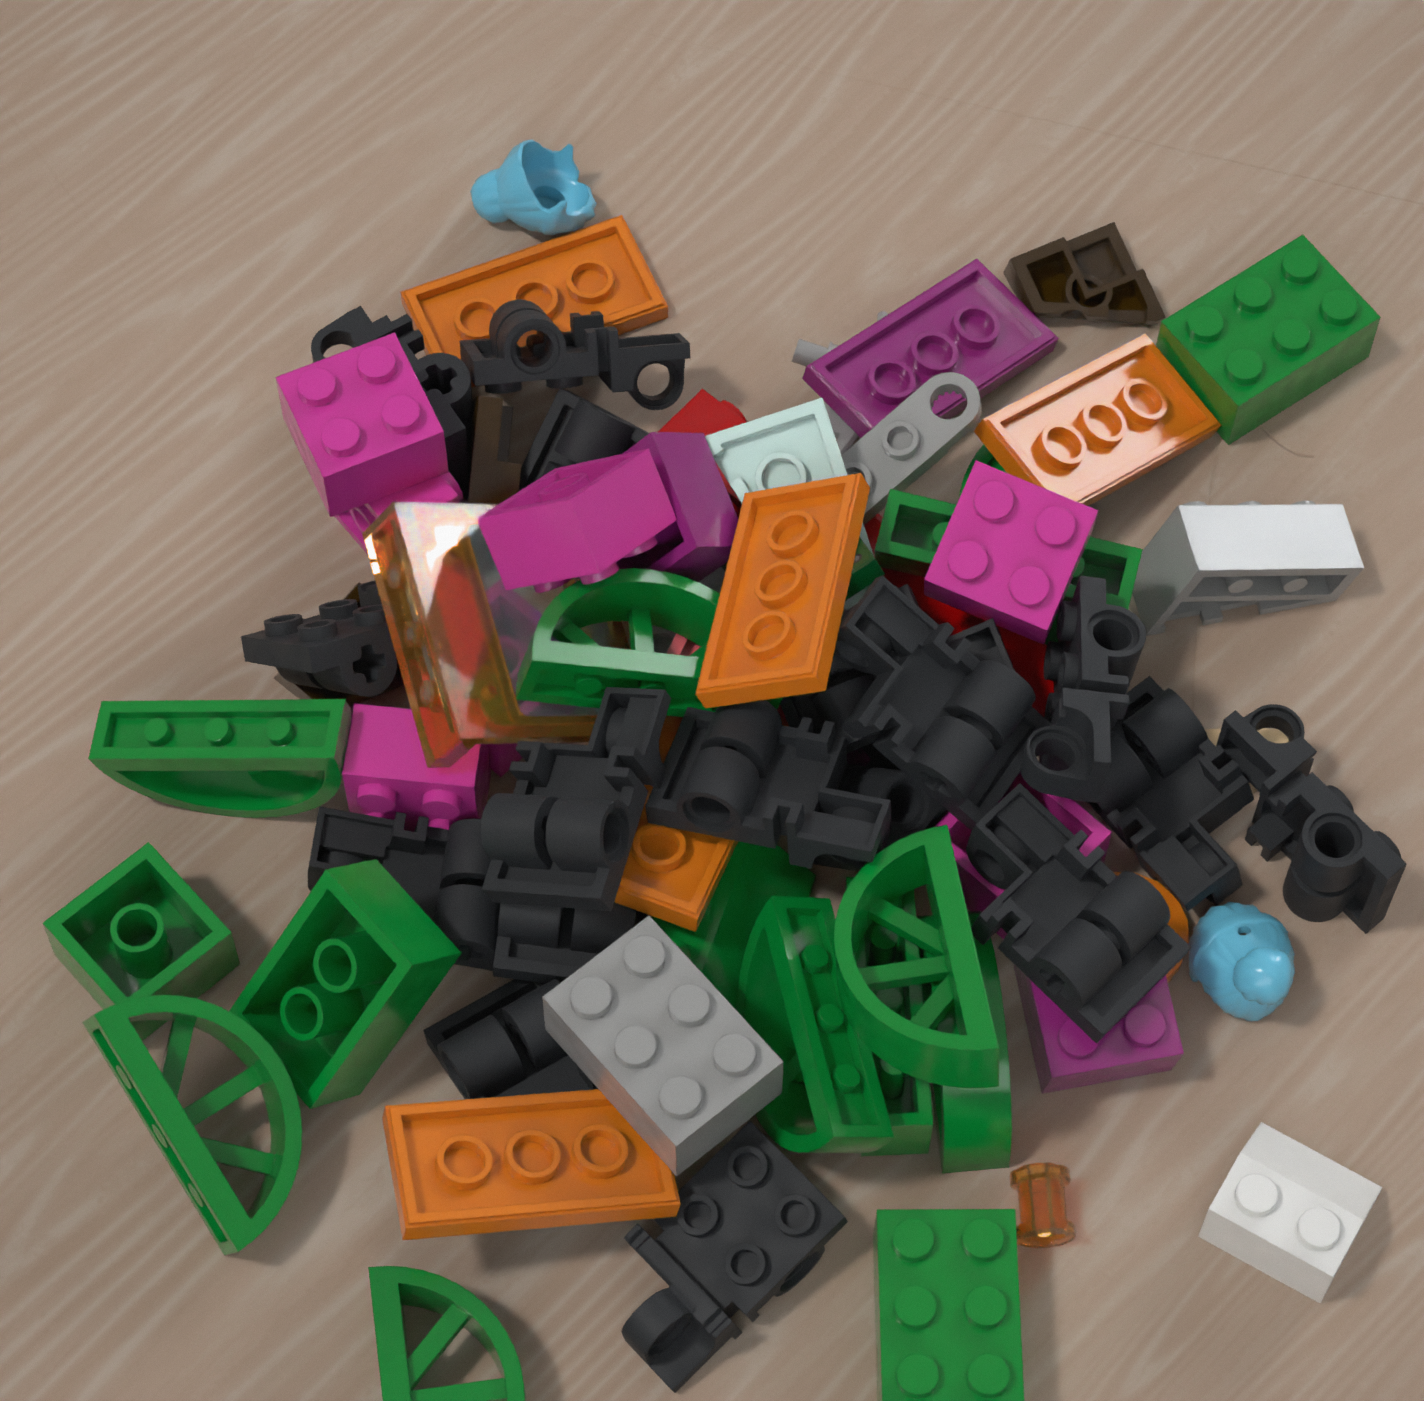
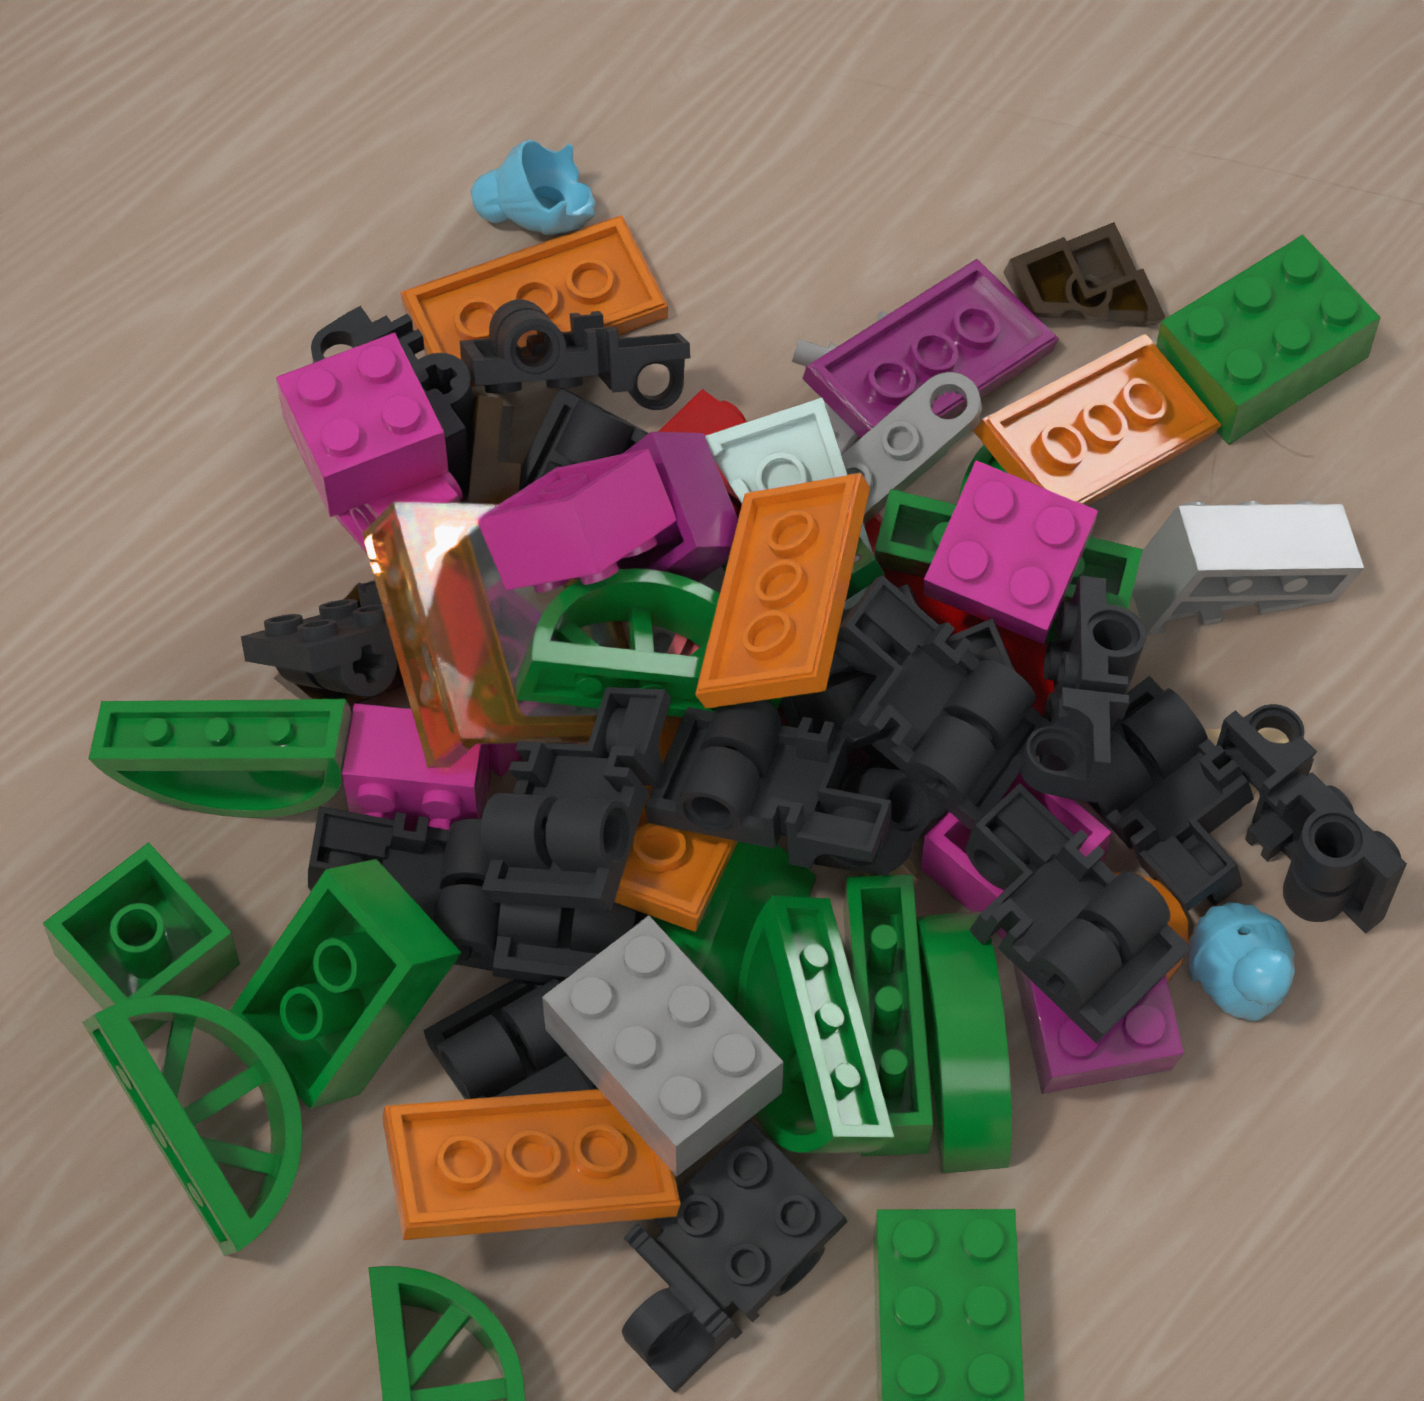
(913, 1044): green window -> none
(1042, 1205): clear orange bush -> none
(1289, 1211): white slope -> none

